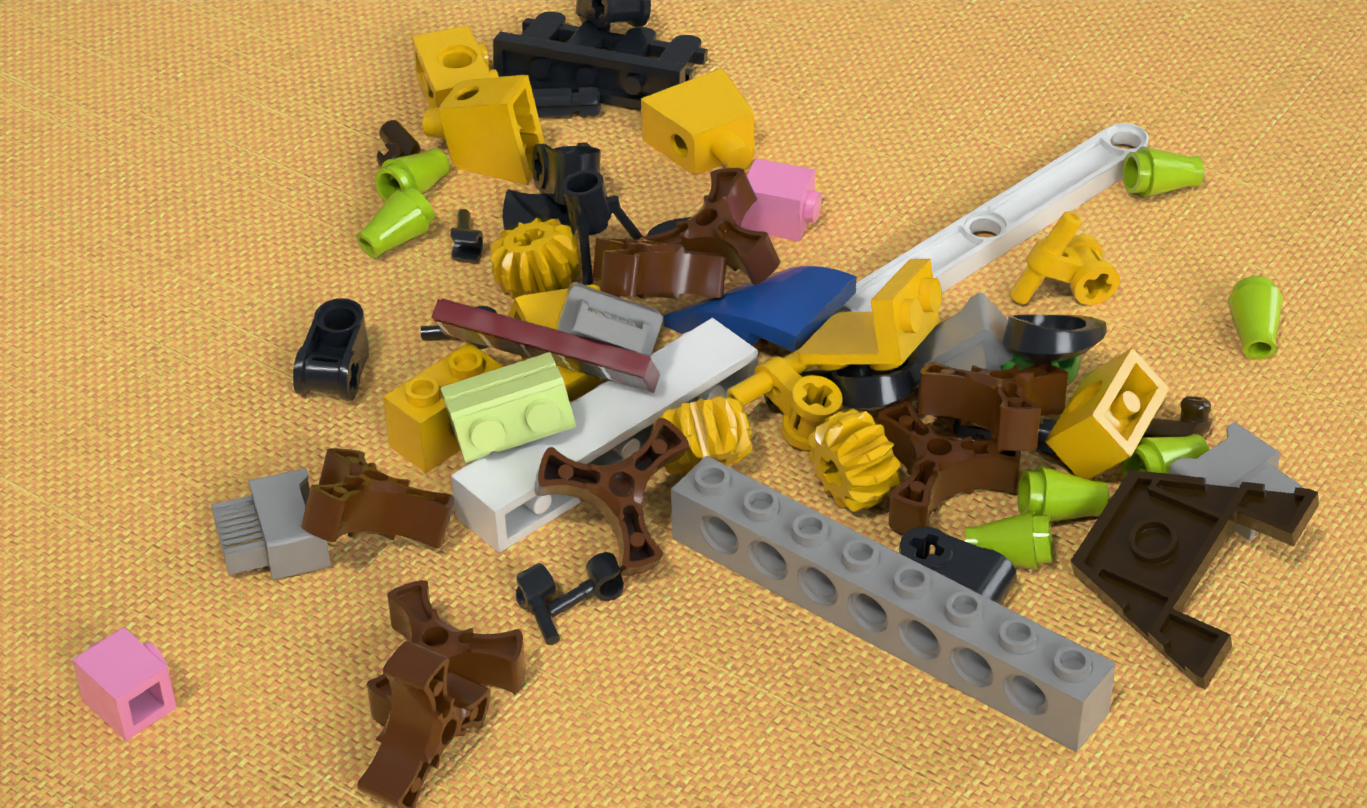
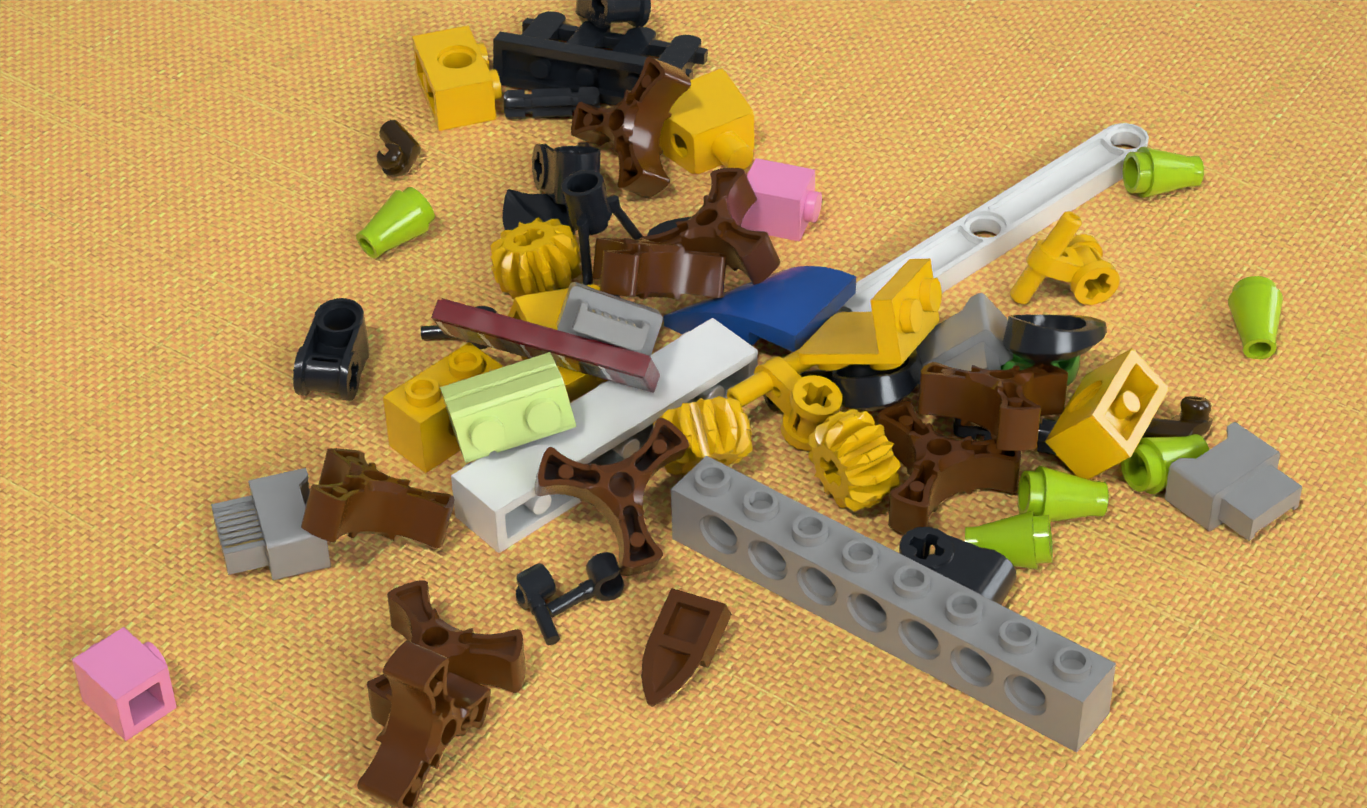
(414, 171): lime cone -> none
(467, 242): black hand -> none
(489, 126): yellow torso -> none
(636, 126): none -> reddish brown piece
(680, 642): none -> reddish brown plate
(1160, 542): dark brown wing -> none

